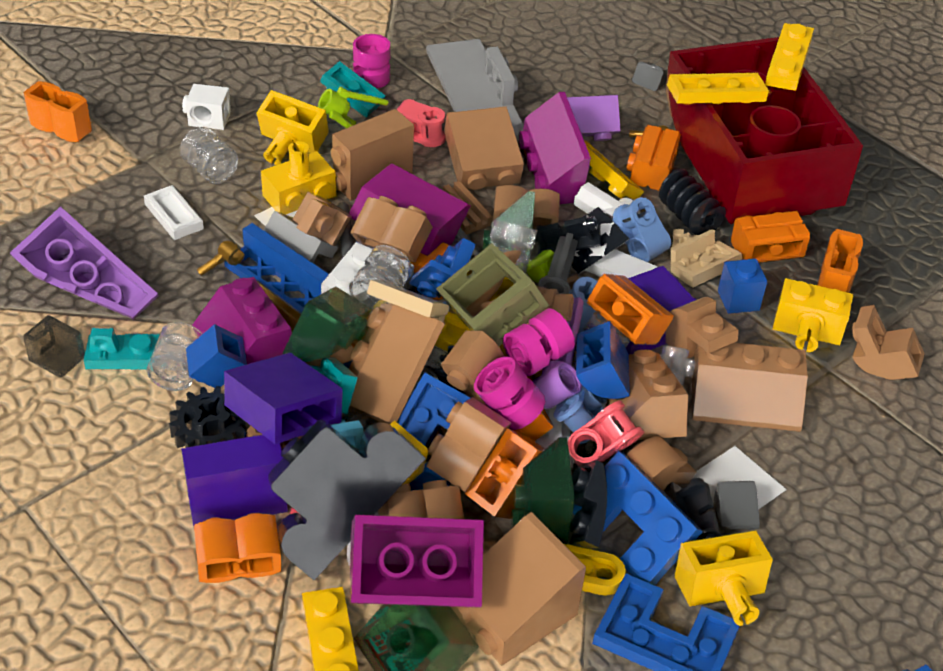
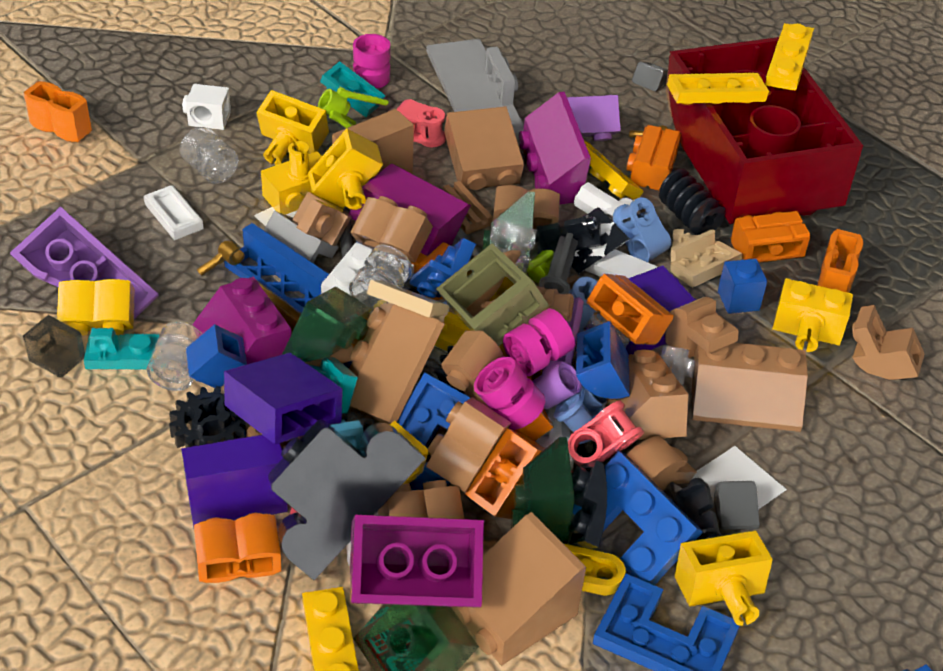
(96, 304): none -> yellow brick
(345, 169): none -> yellow brick

